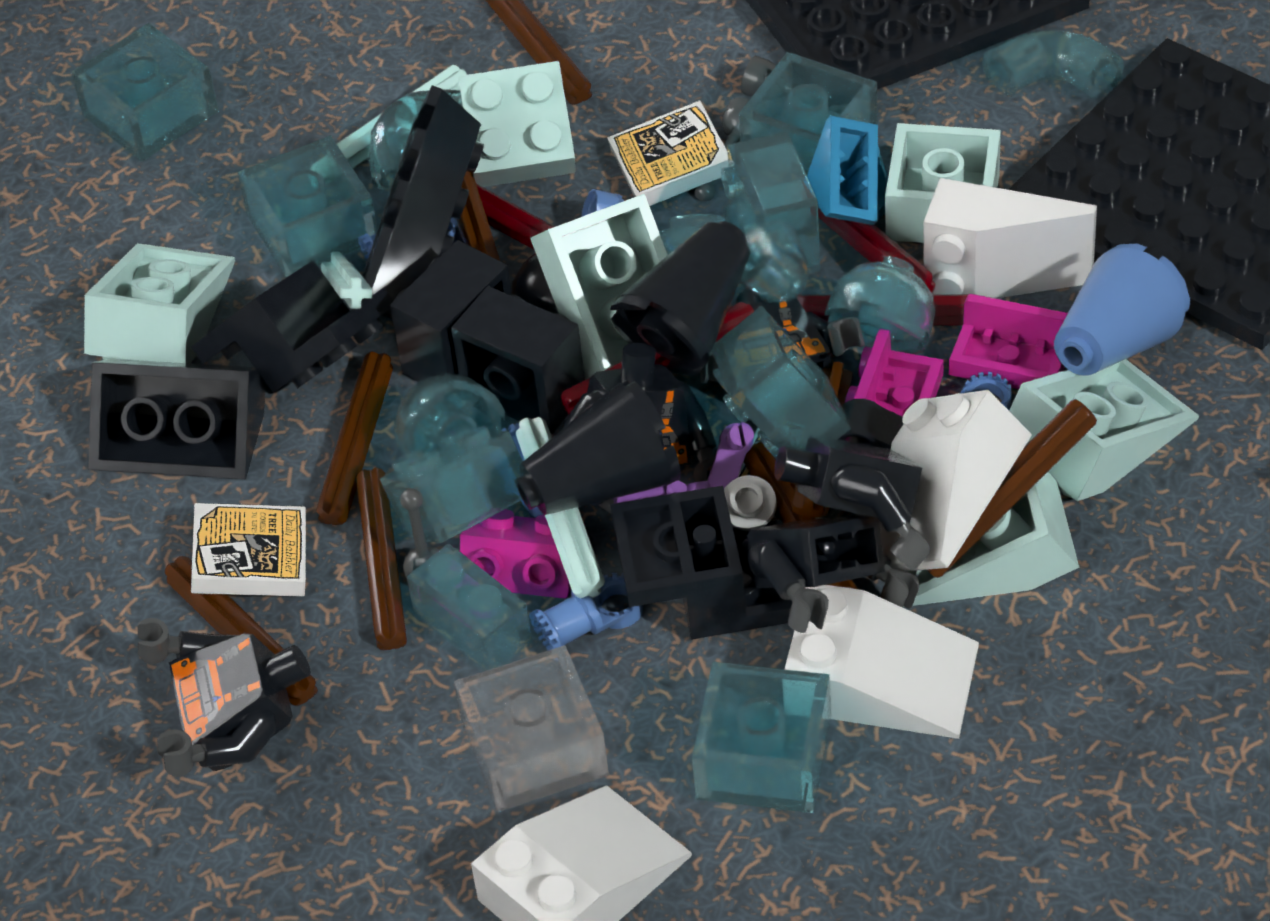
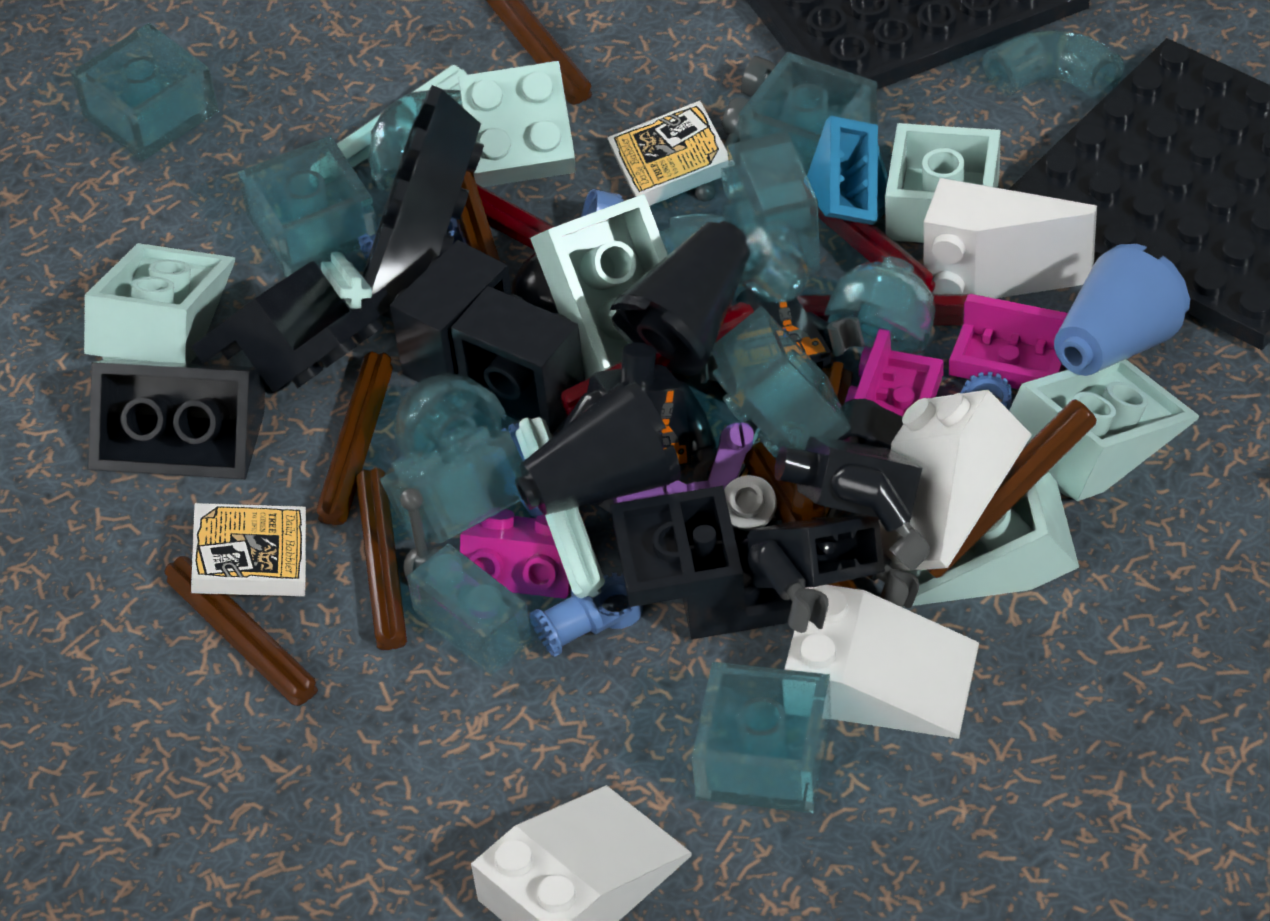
(225, 692): torso -> none
(531, 728): clear brick -> none

